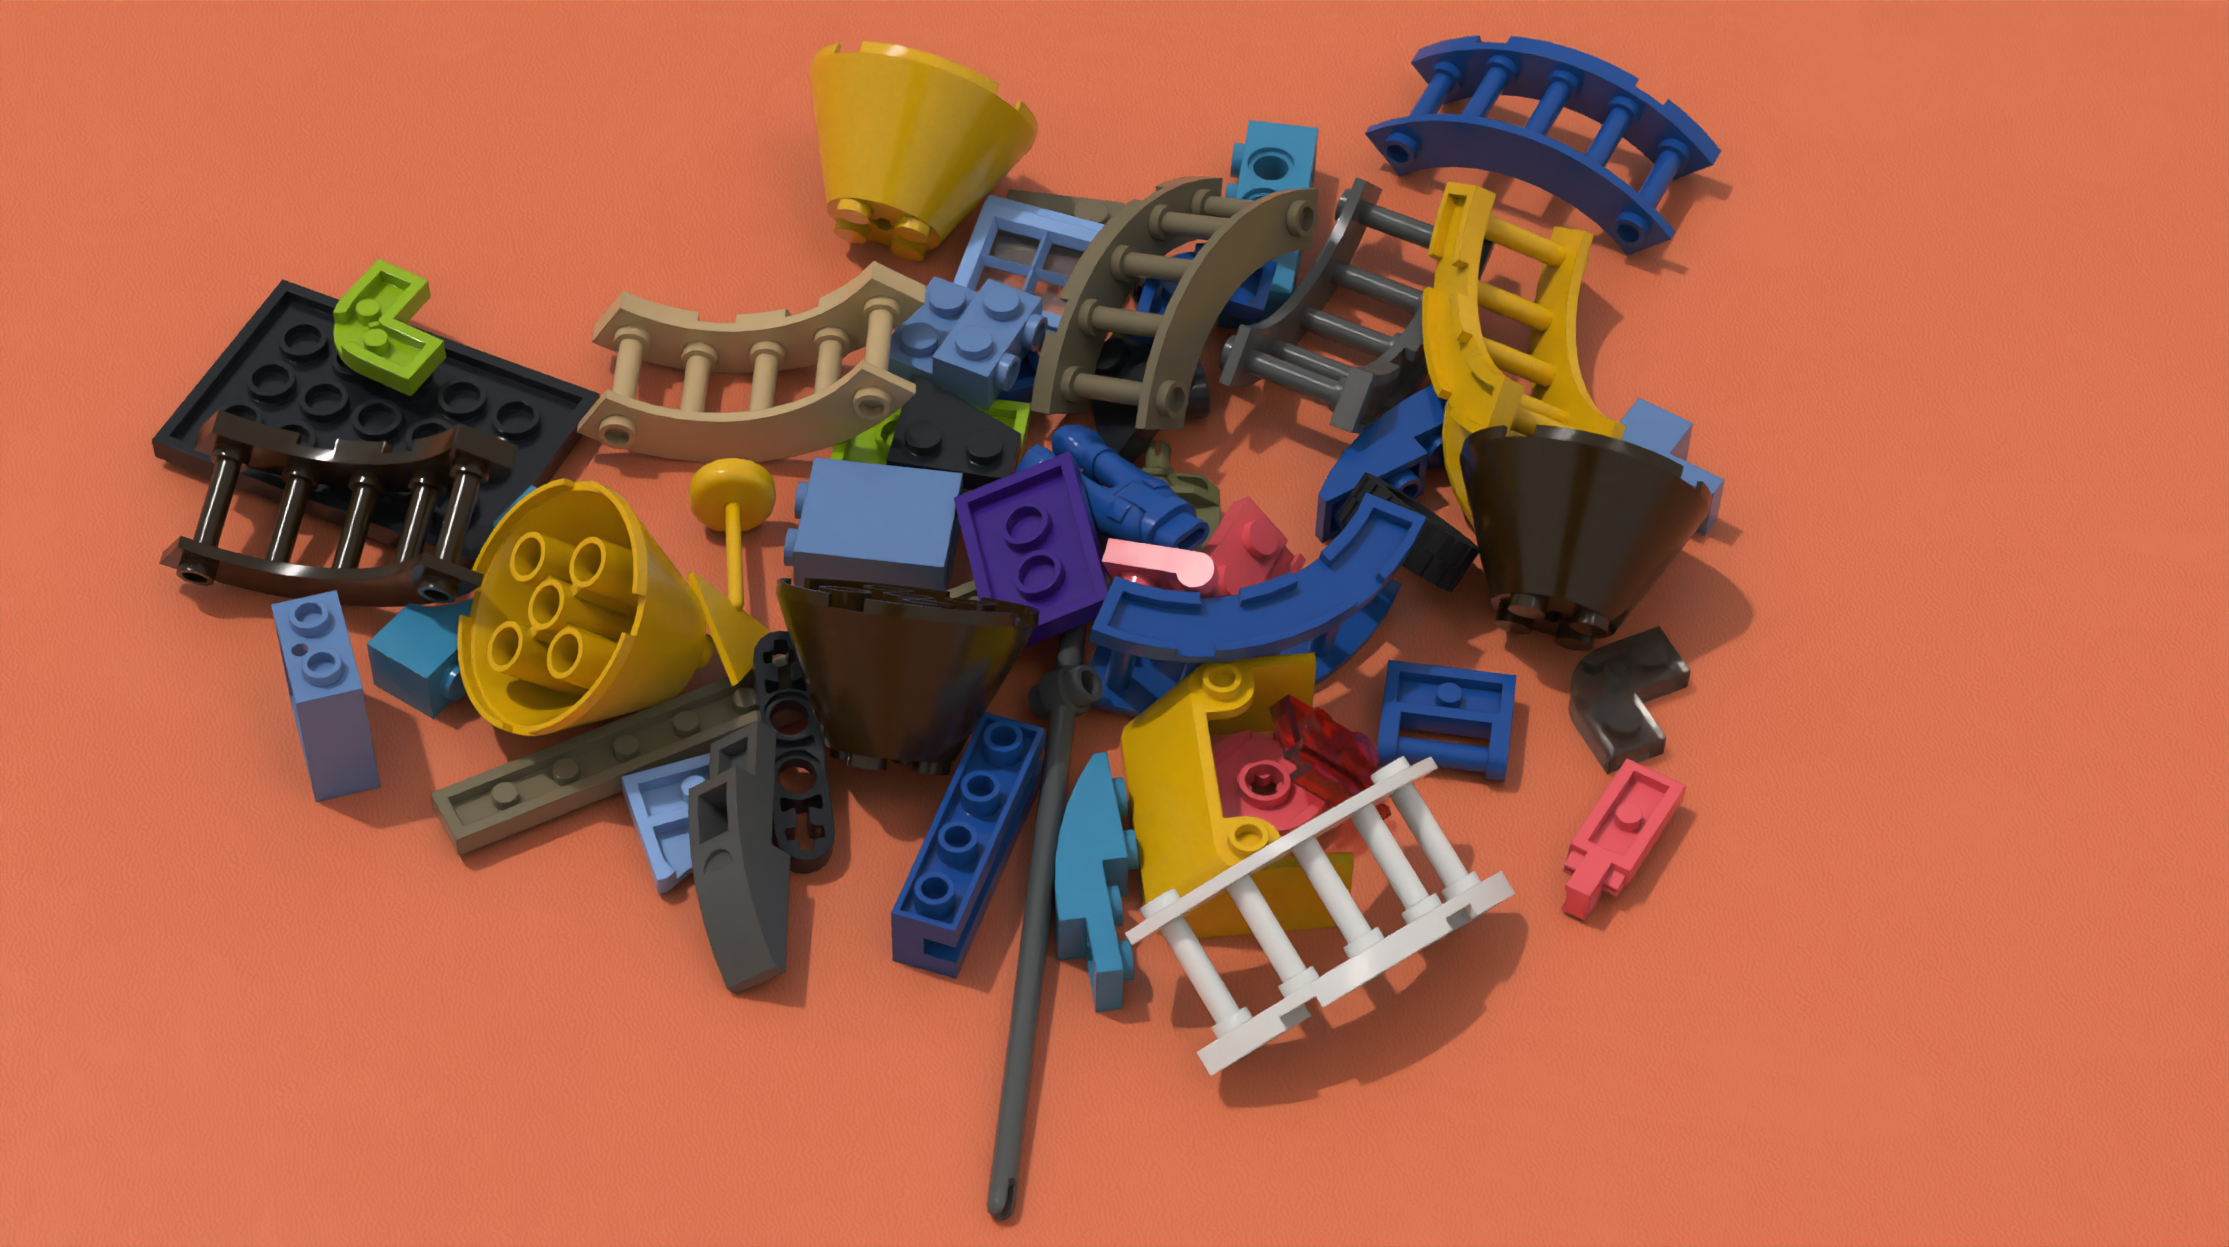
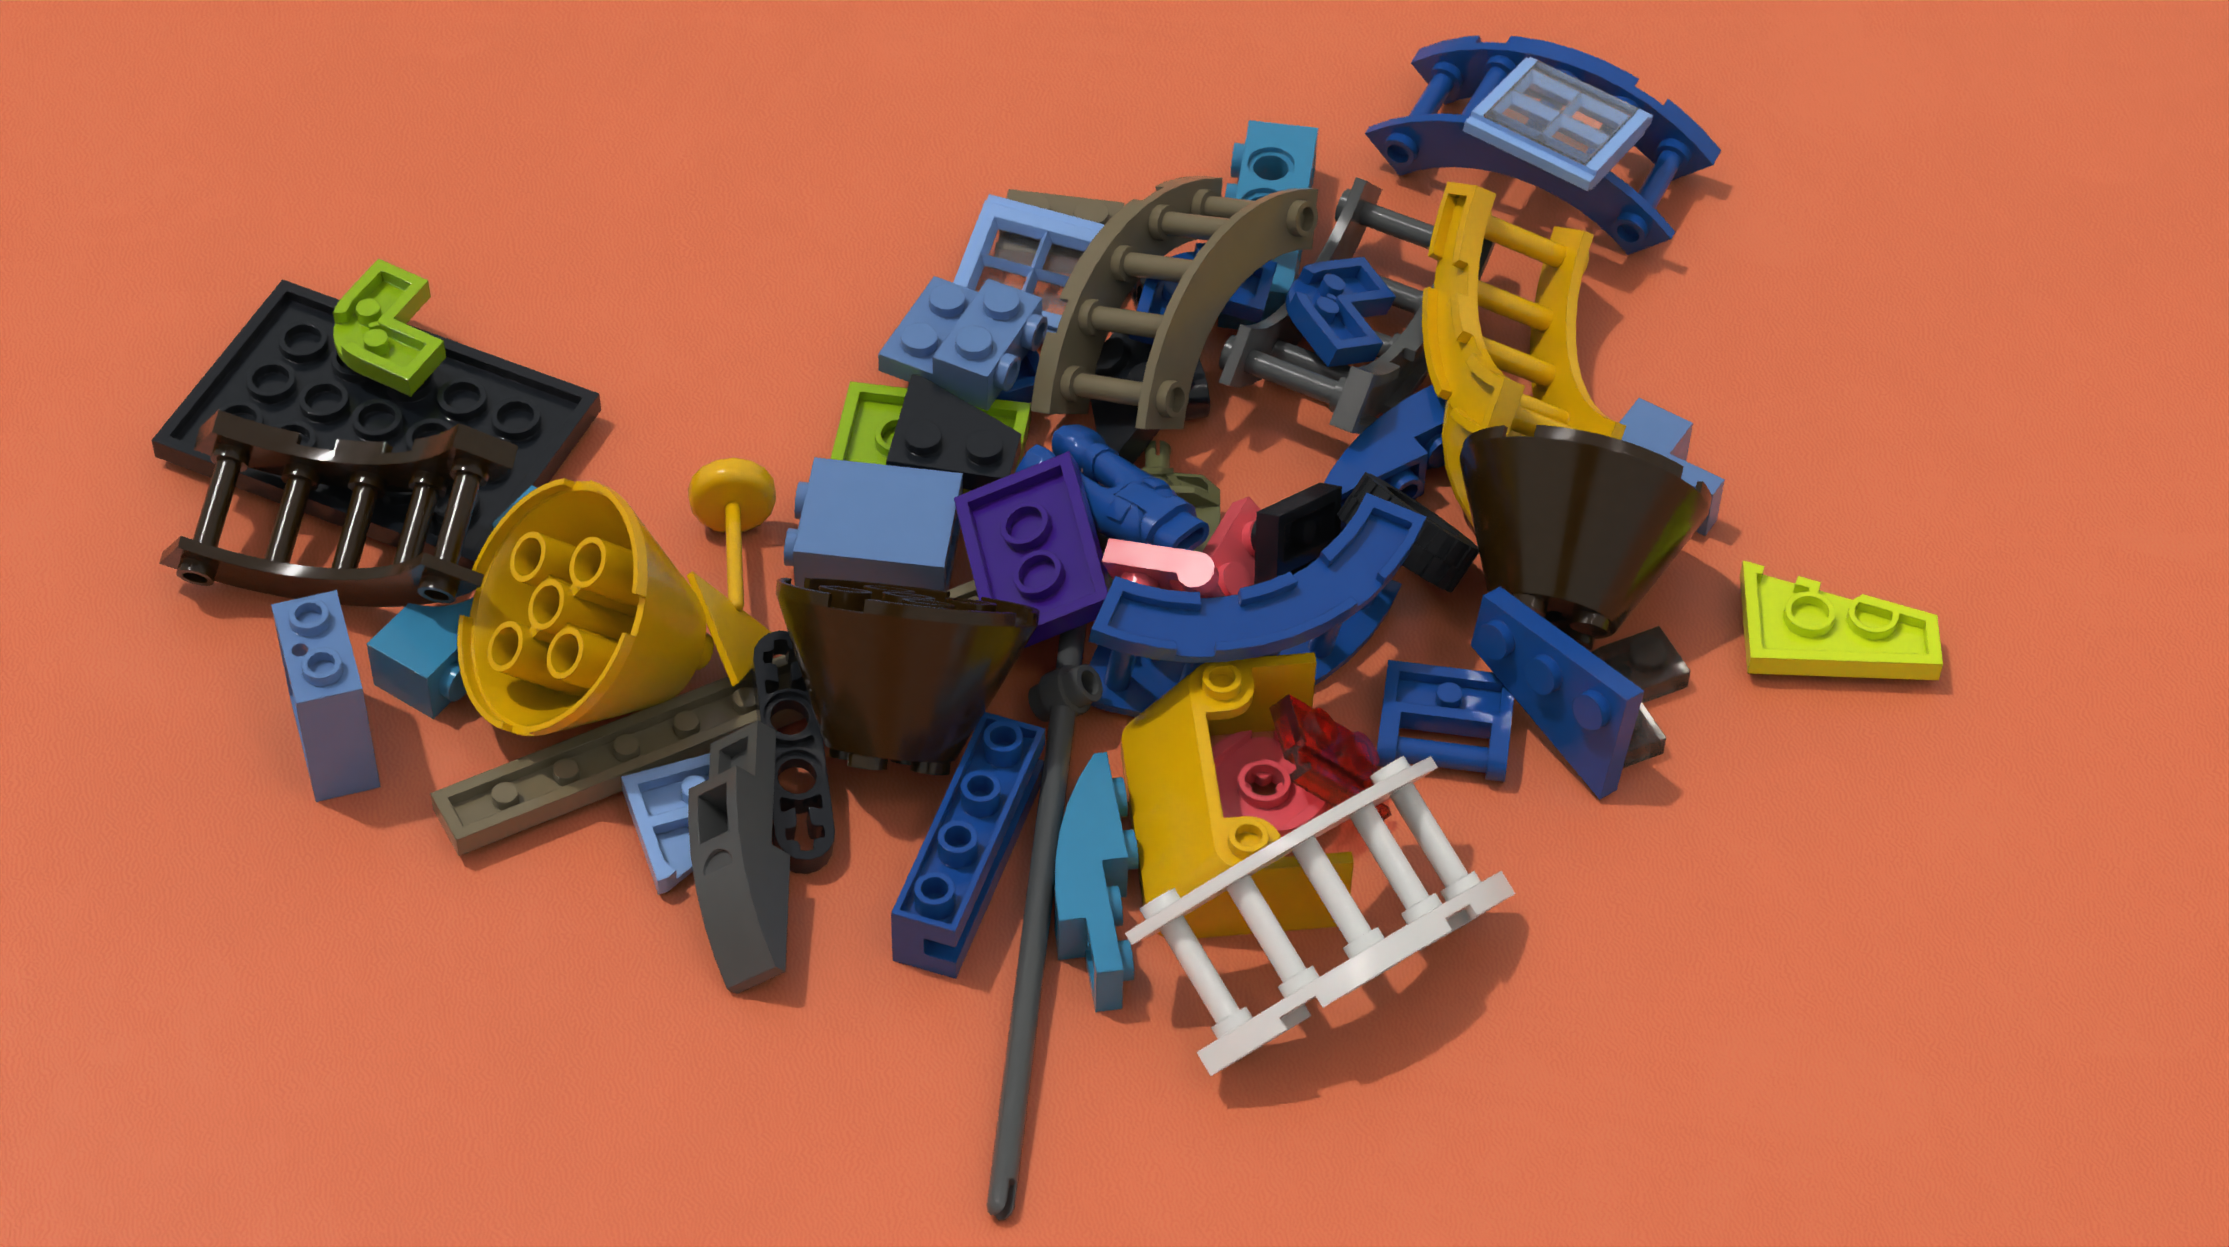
(759, 344): tan fence -> none
(909, 143): yellow cone -> none
(1295, 531): none -> black wing
(1330, 307): none -> blue plate
(1558, 123): none -> clear piece
(1562, 686): none -> blue wing
(1618, 835): coral hinge -> none
(1821, 634): none -> neon yellow wing

